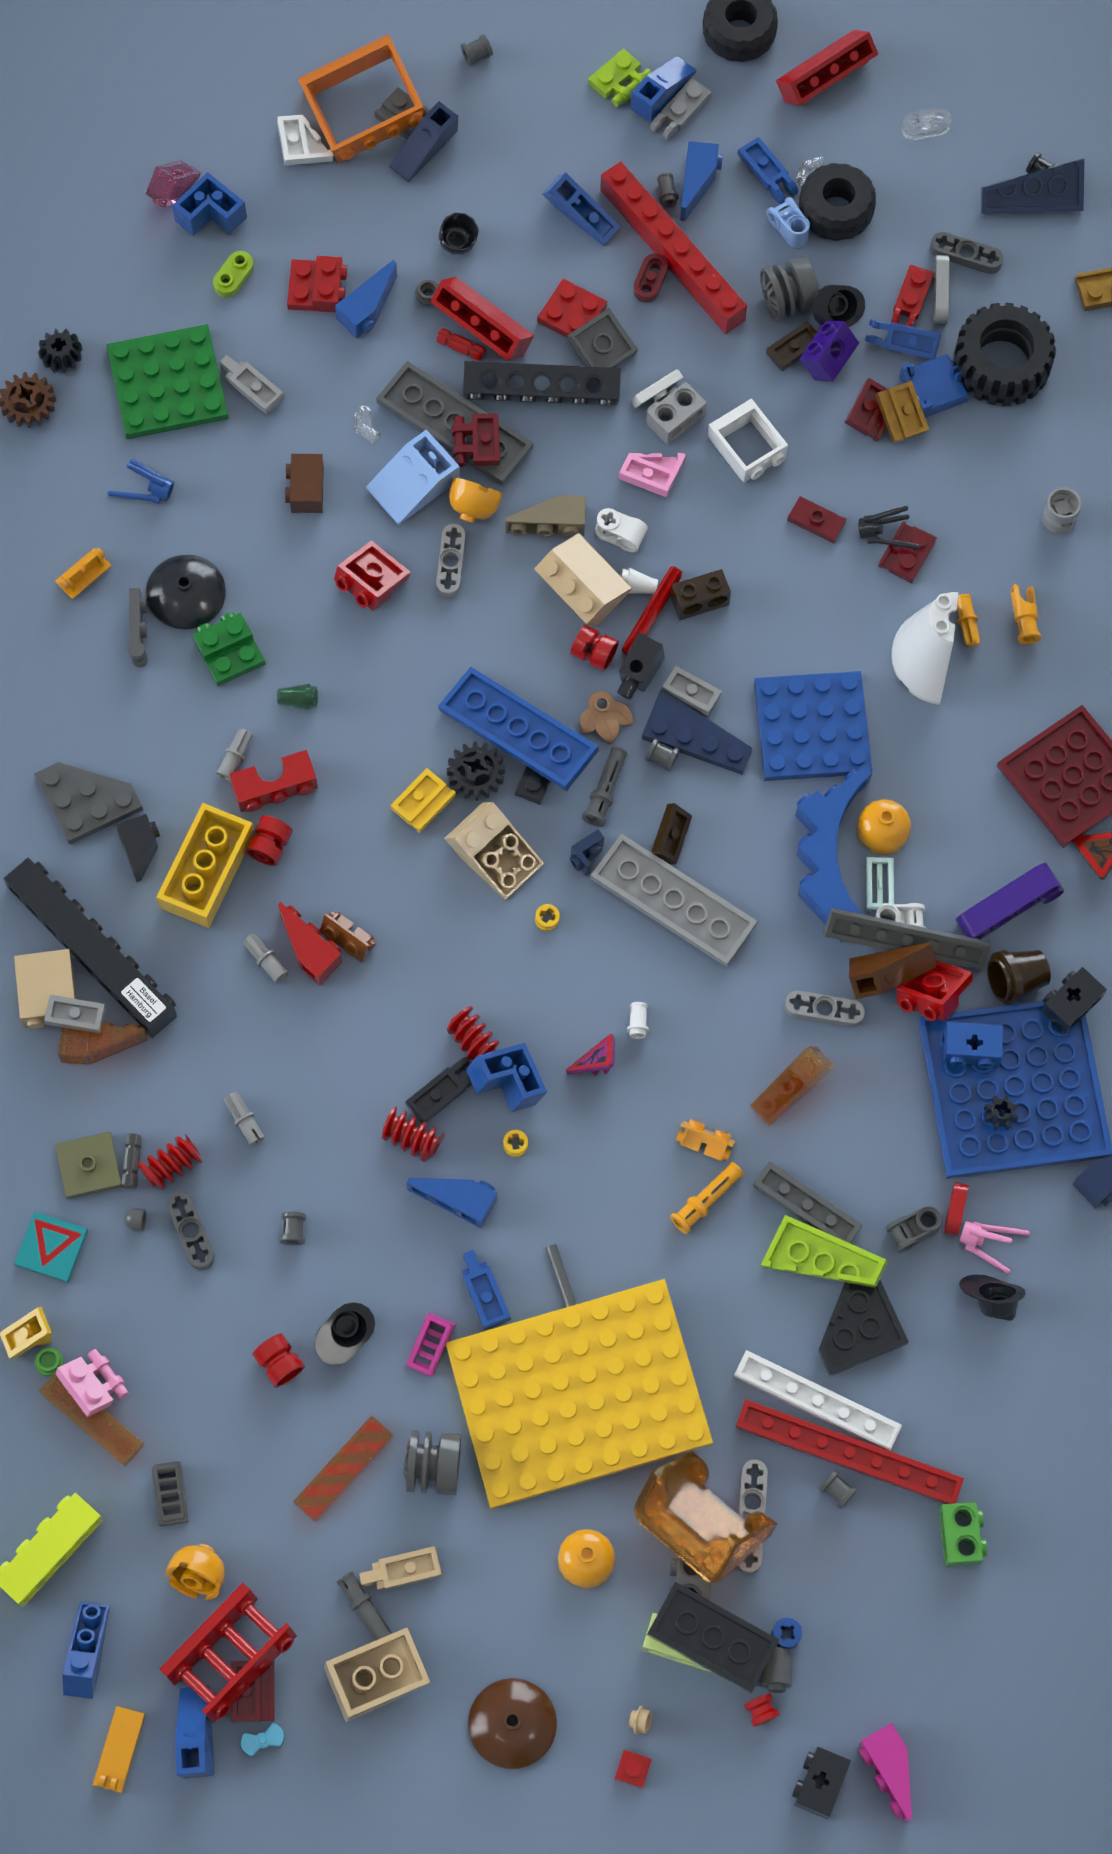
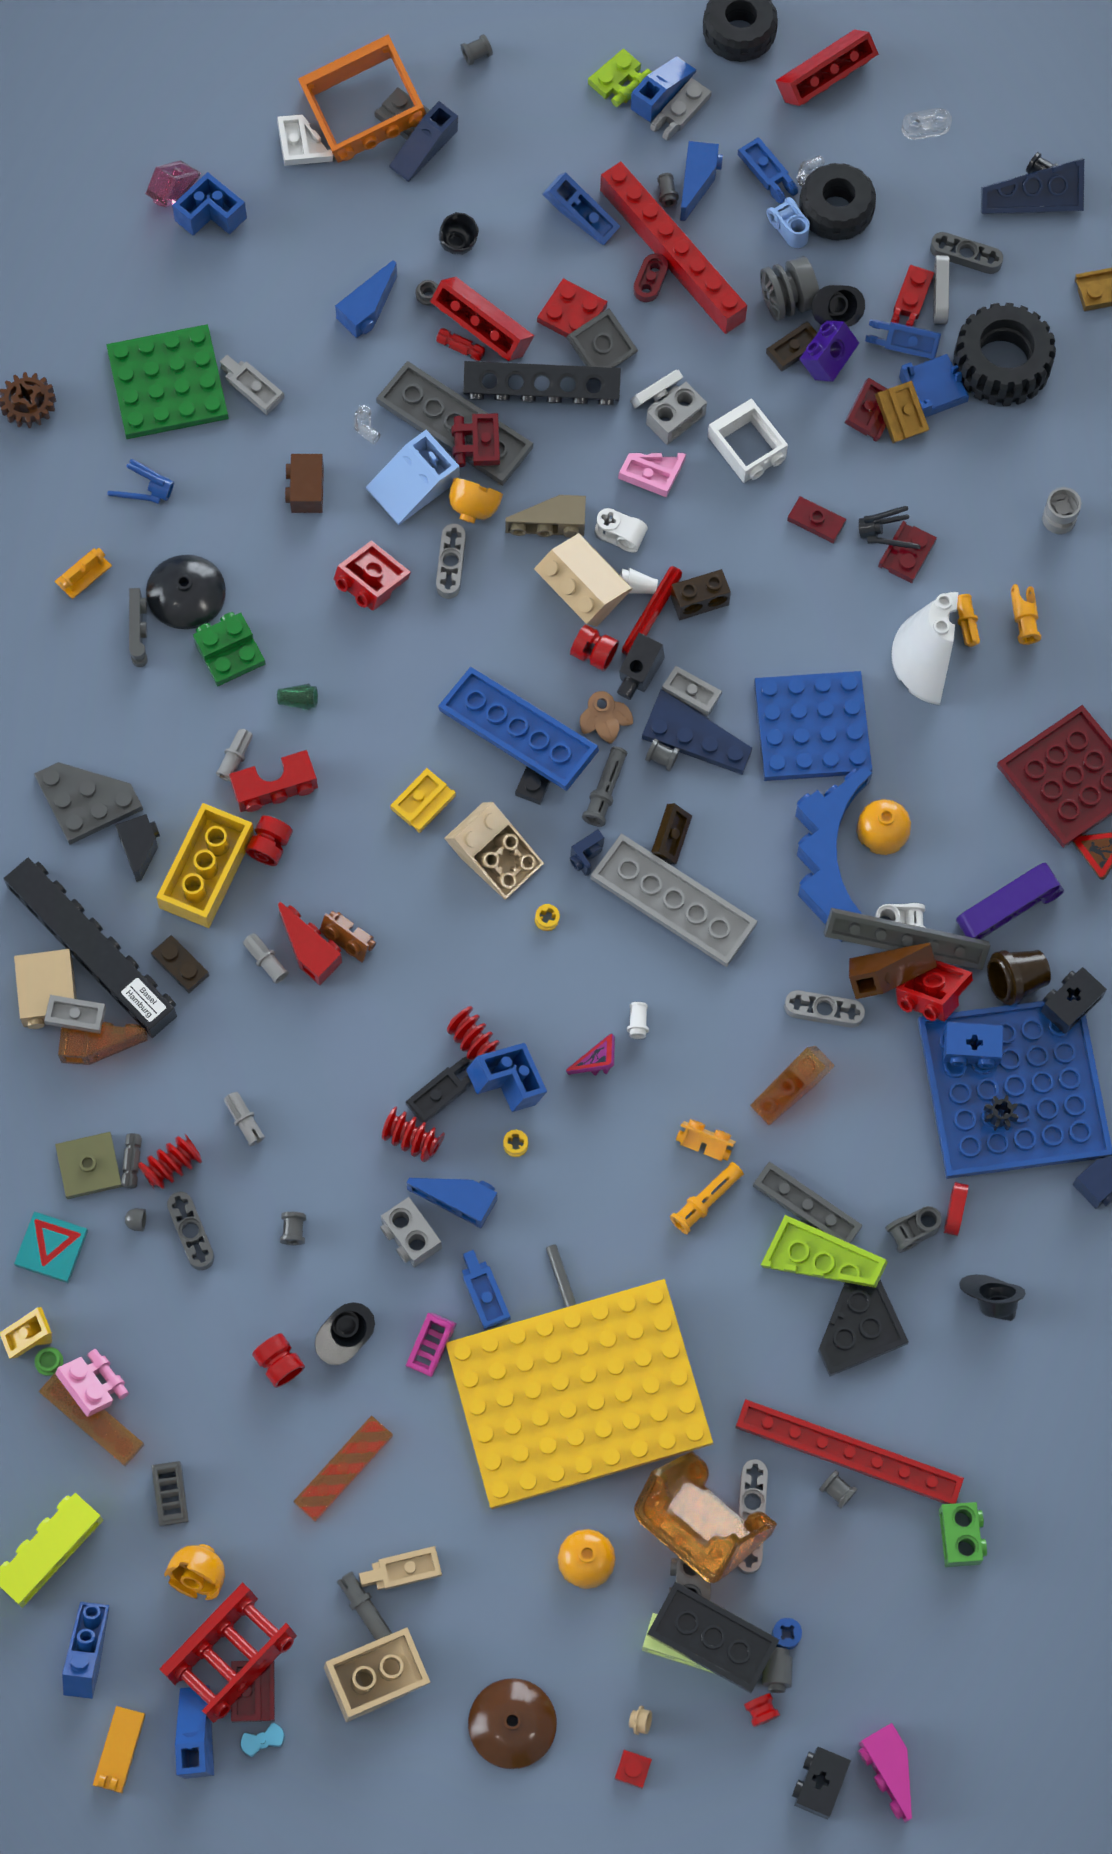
(56, 359): black gear -> none
(180, 964): none -> dark brown plate
(234, 272): lime plate -> none
(316, 284): red plate -> none
(415, 1230): none -> light grey brick
(433, 1462): dark grey wheel -> none
(467, 765): black gear -> none
(817, 1401): white tile -> none
(890, 882): light aqua tile -> none
(975, 1233): bright pink plant -> none

